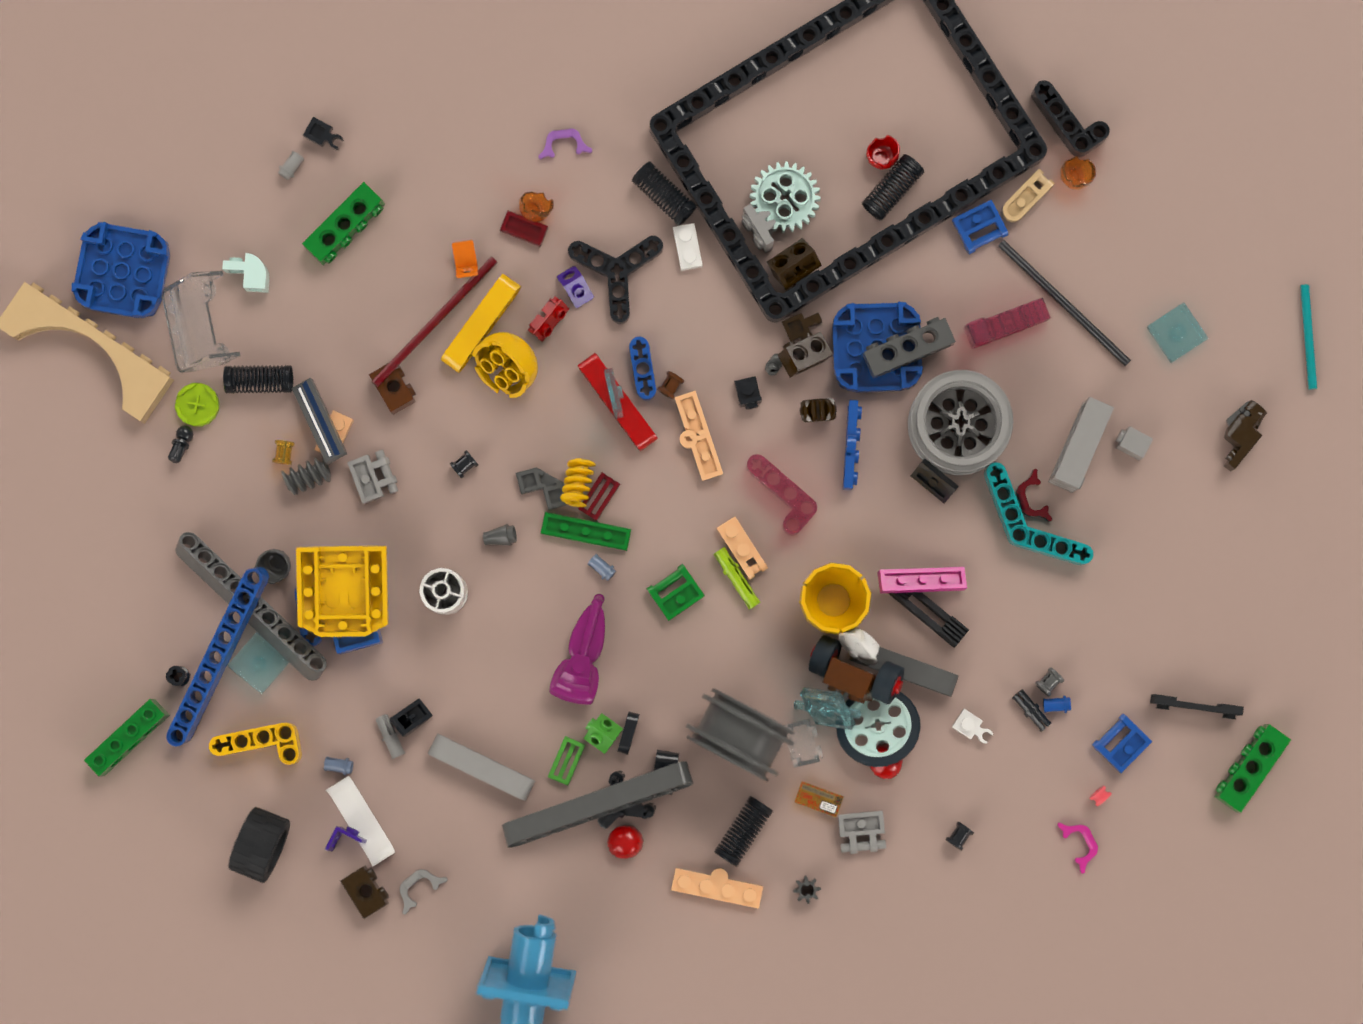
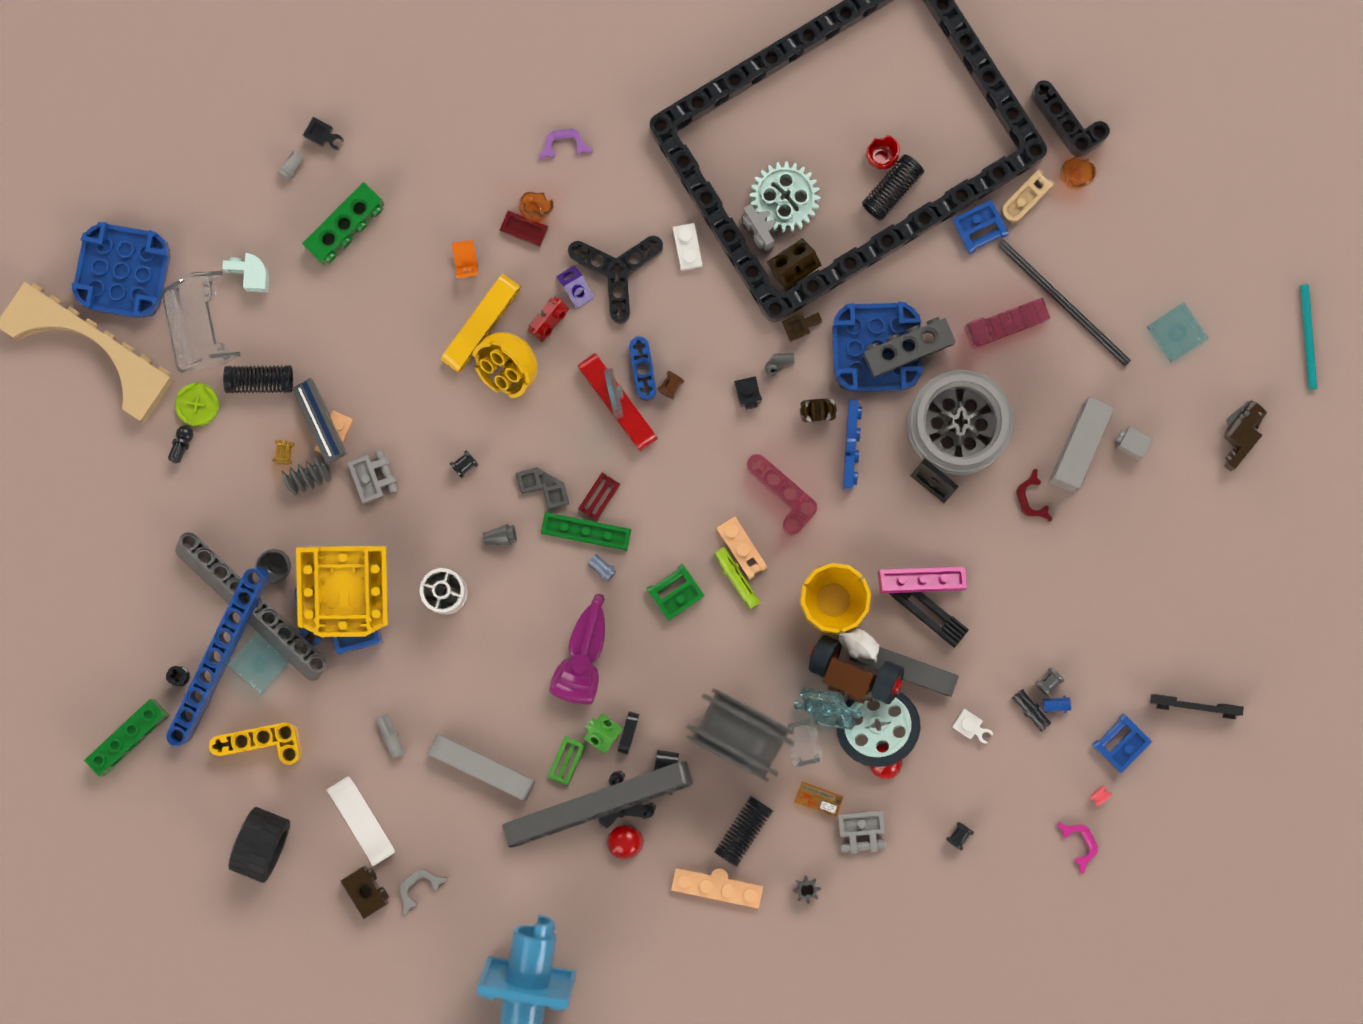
(338, 765): sand blue pin -> none
(349, 831): dark purple bracket -> none
(395, 400): reddish brown brick -> none
(411, 717): black slope -> none
(440, 315): dark red piece -> none
(576, 482): yellow piece -> none
(672, 195): black piece -> none
(698, 436): light nougat hinge -> none
(806, 356): dark brown brick -> none
(1020, 524): teal beam -> none
(1276, 745): green brick -> none

